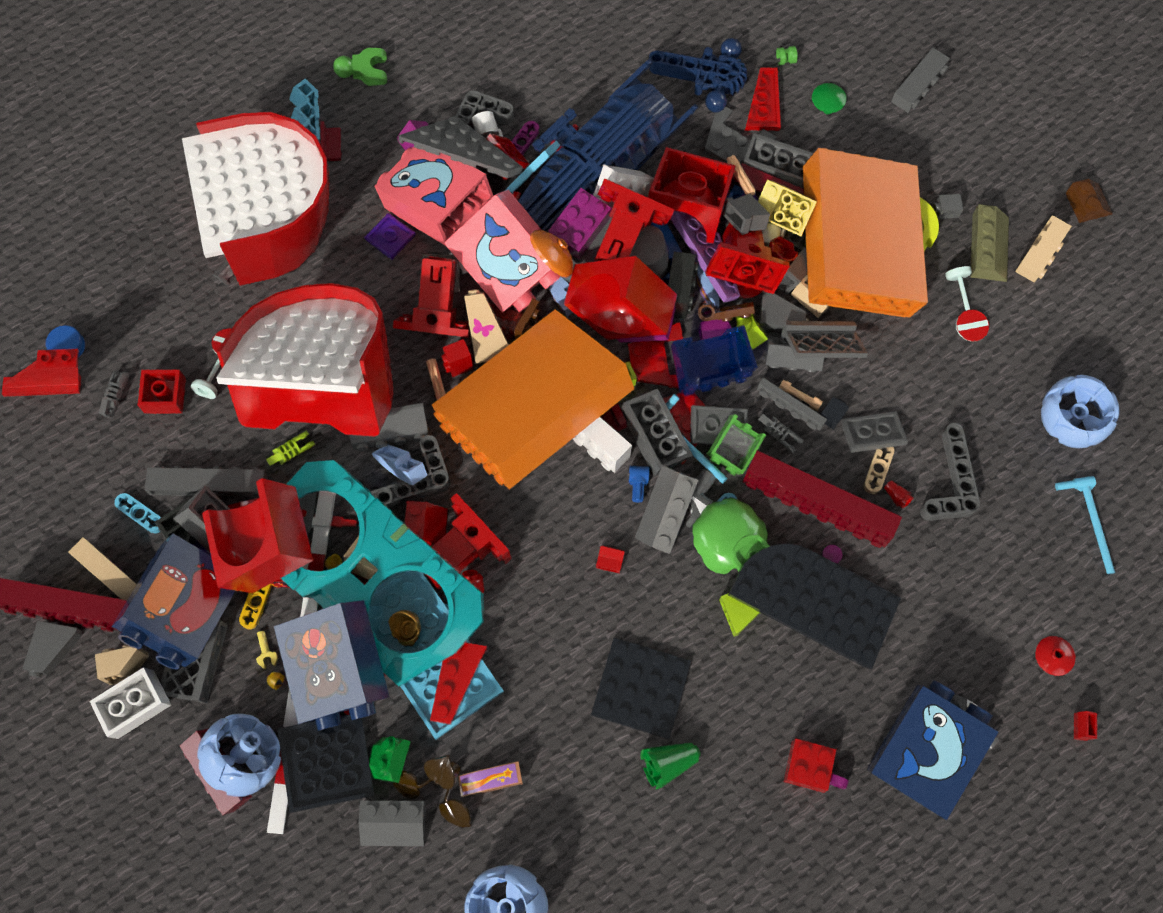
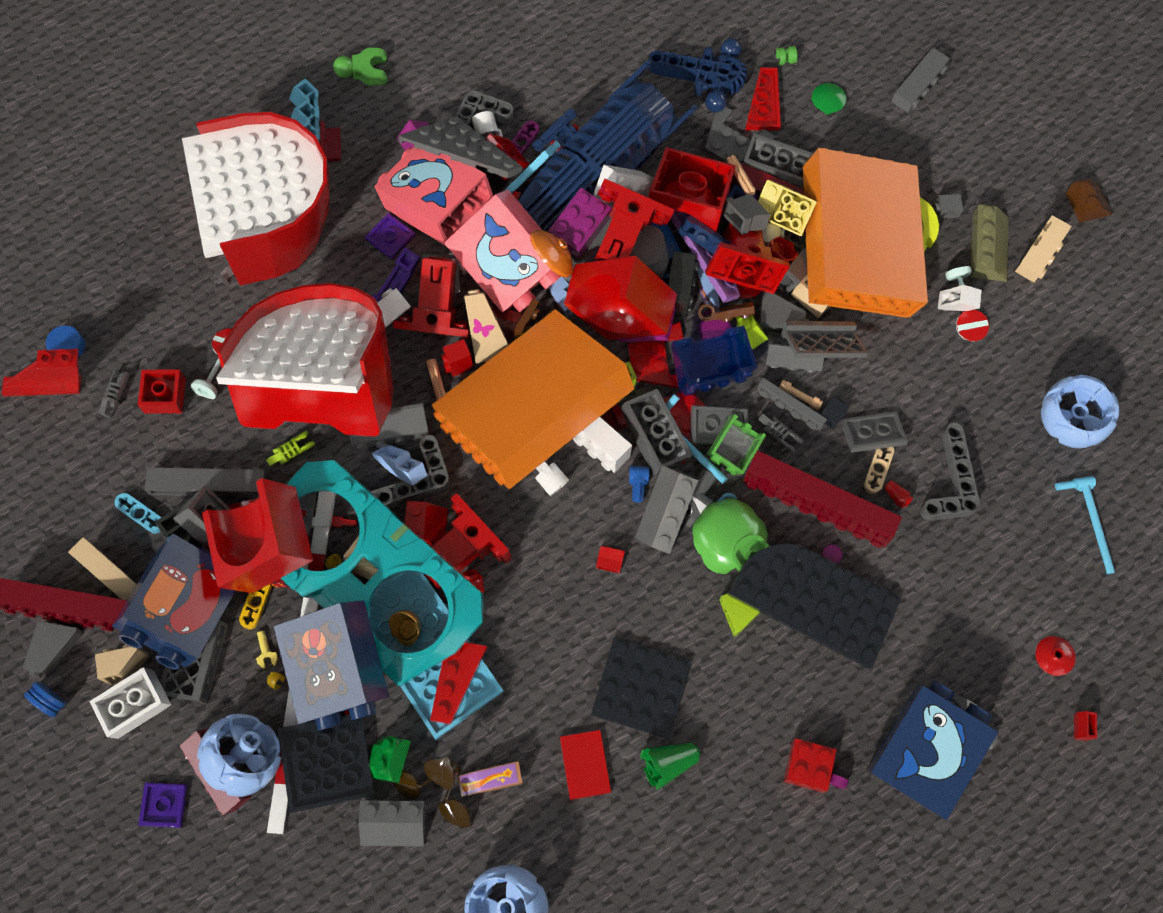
(44, 699): none -> blue head
(163, 805): none -> dark purple tile
(392, 305): none -> white brick
(401, 273): none -> dark purple slope
(551, 478): none -> white piece
(585, 765): none -> red tile
(702, 234): none -> dark blue plate
(960, 298): none -> white slope

